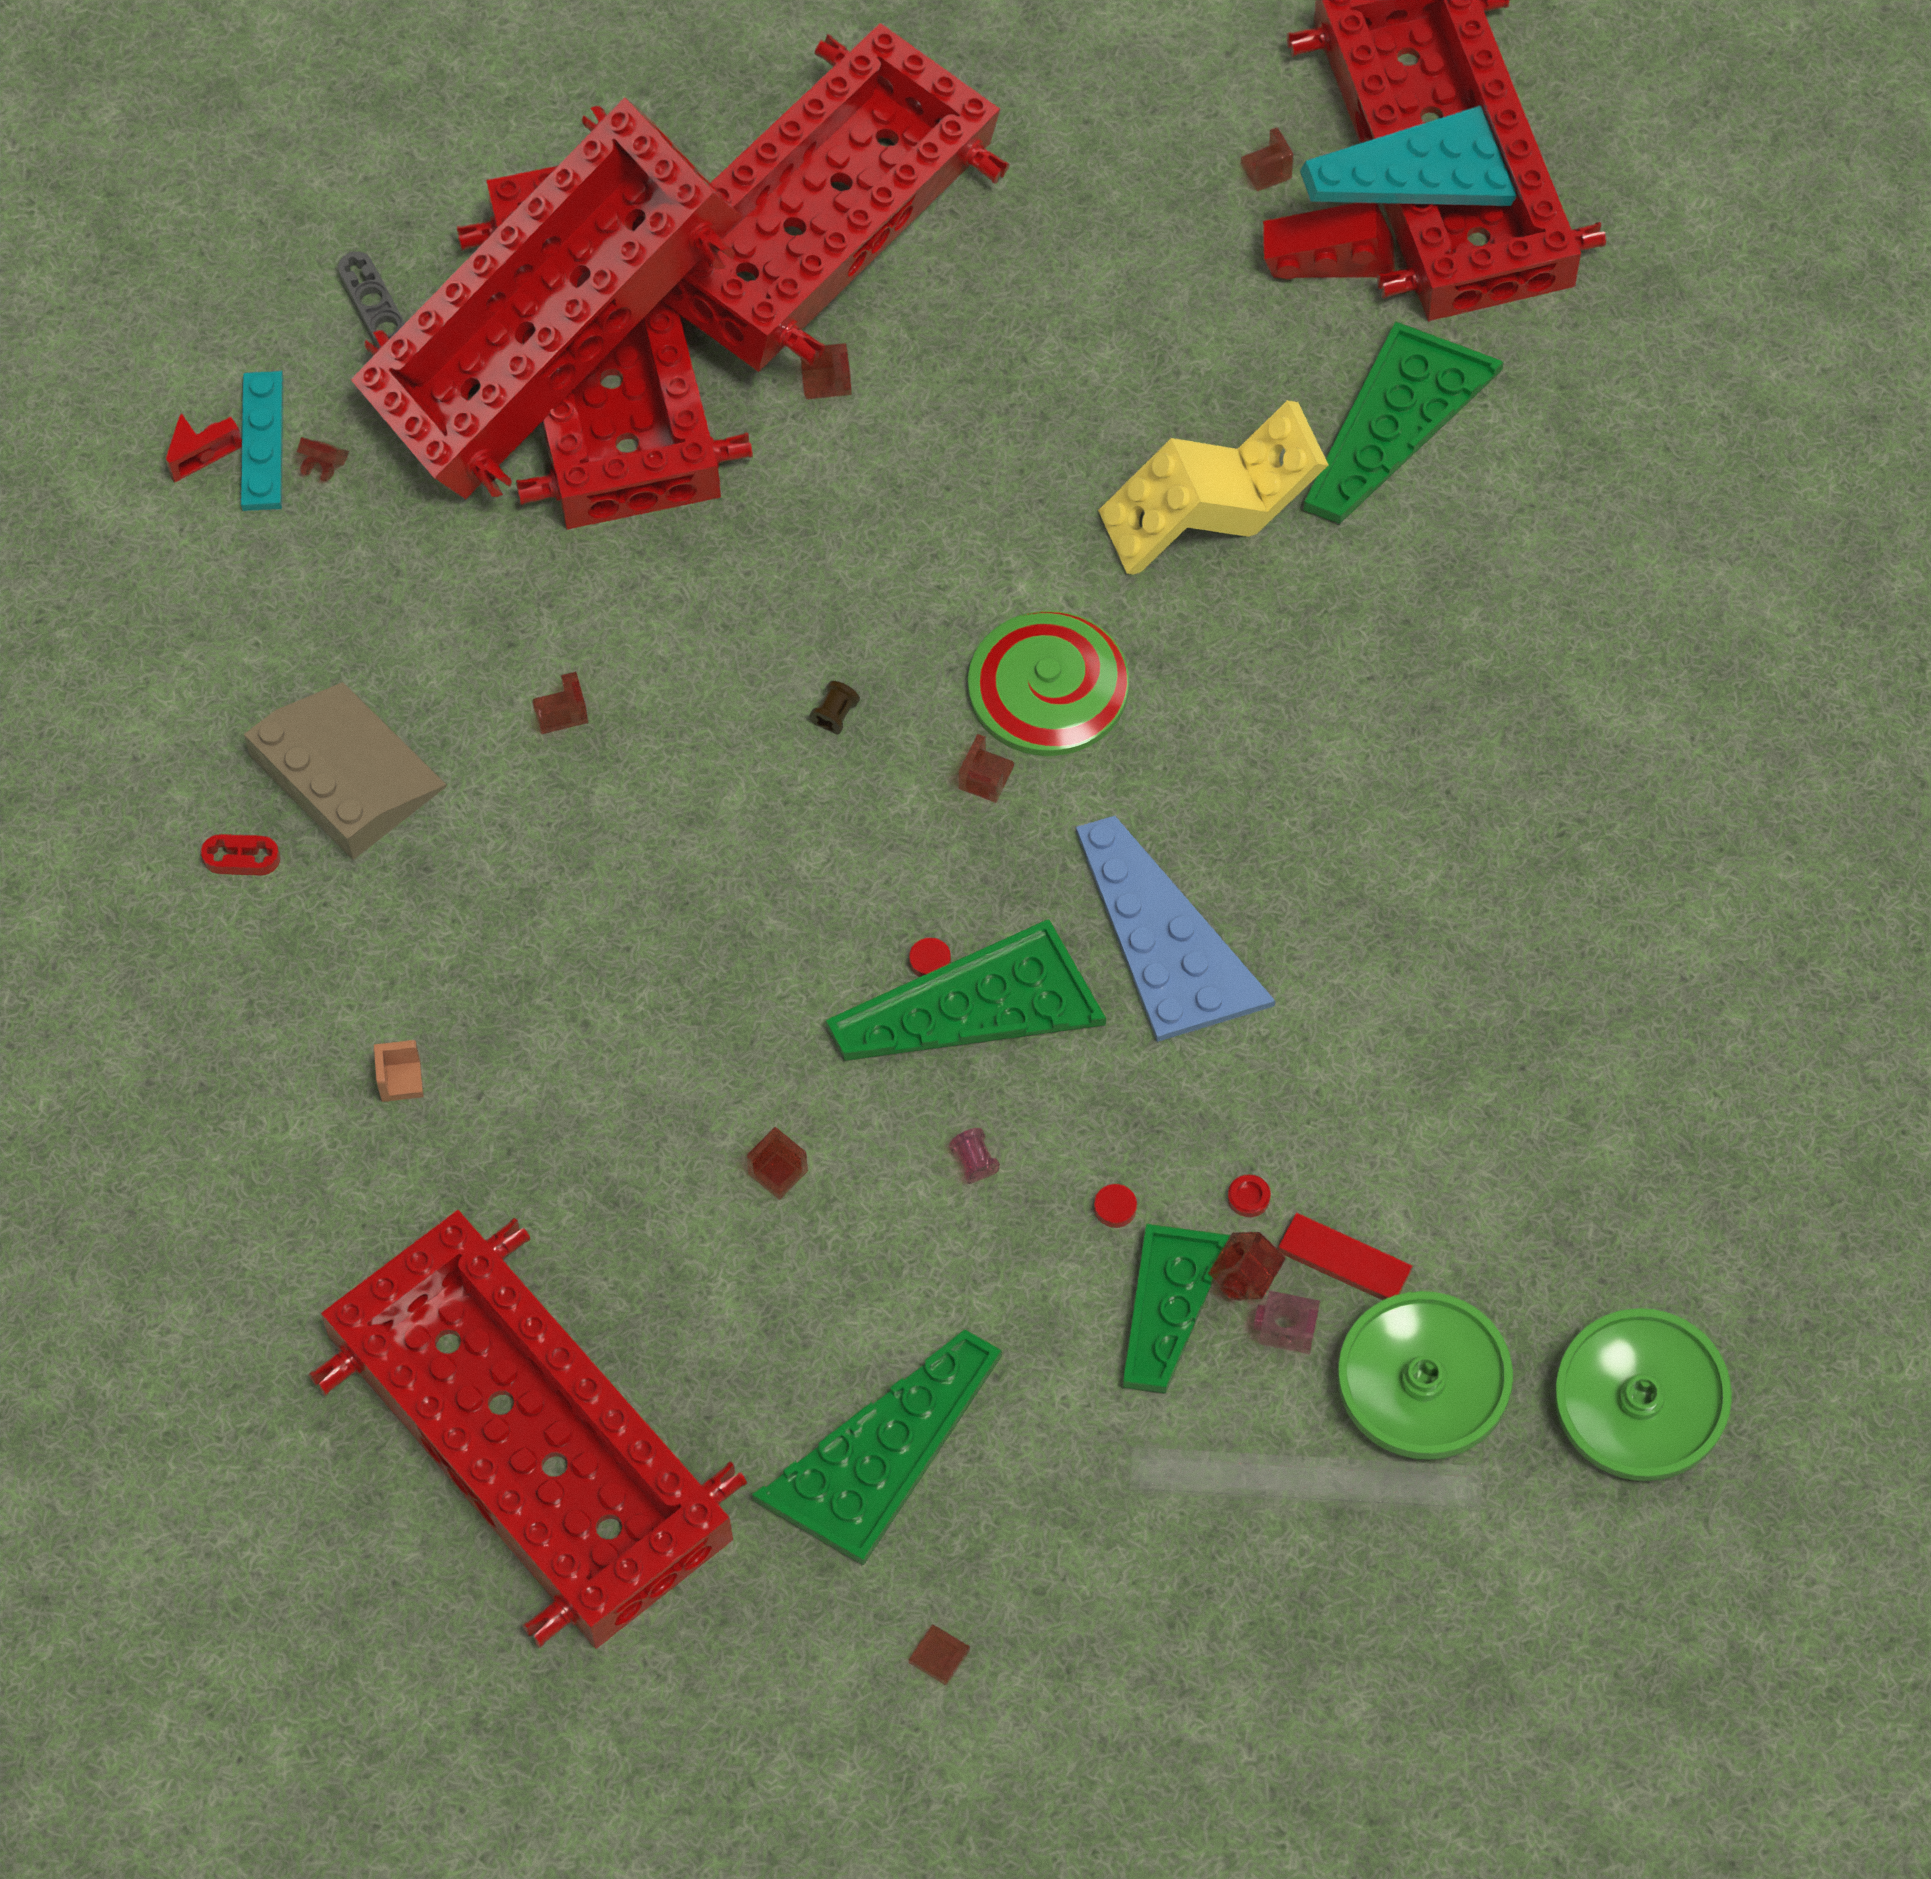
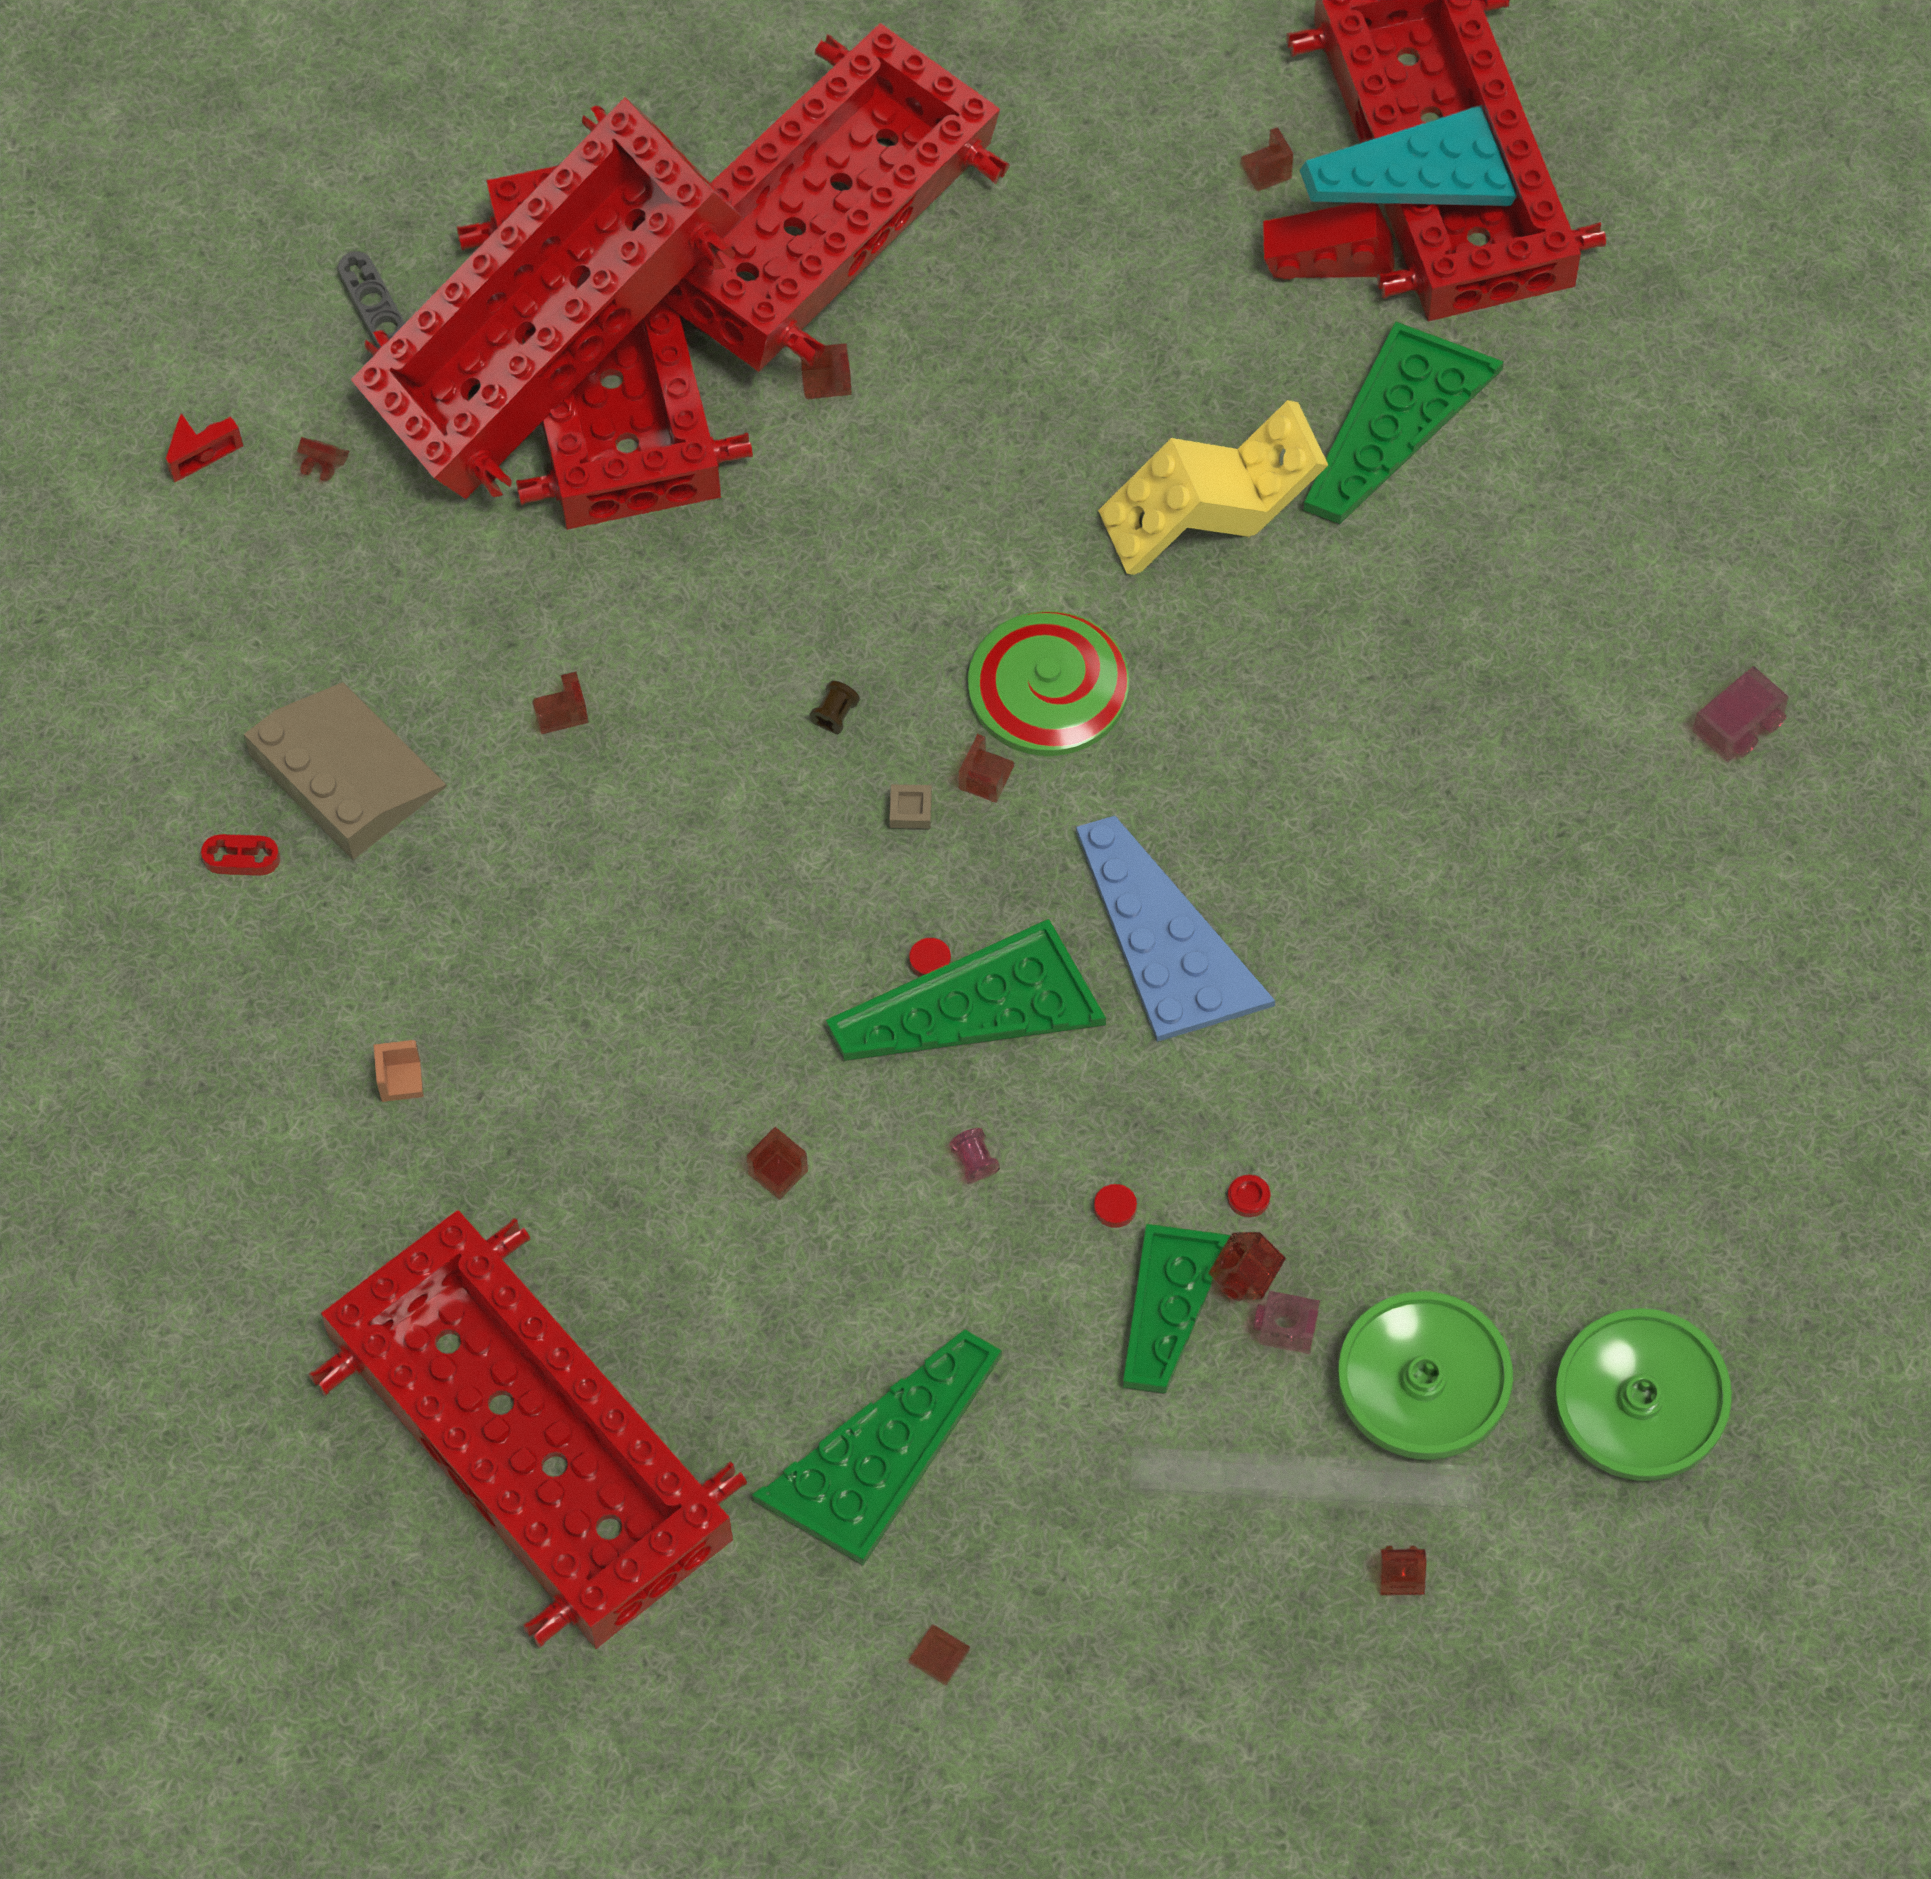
(262, 441): teal plate -> none
(910, 806): none -> dark tan plate
(1344, 1258): red tile -> none
(1402, 1571): none -> clear red tile
(1741, 715): none -> clear pink brick

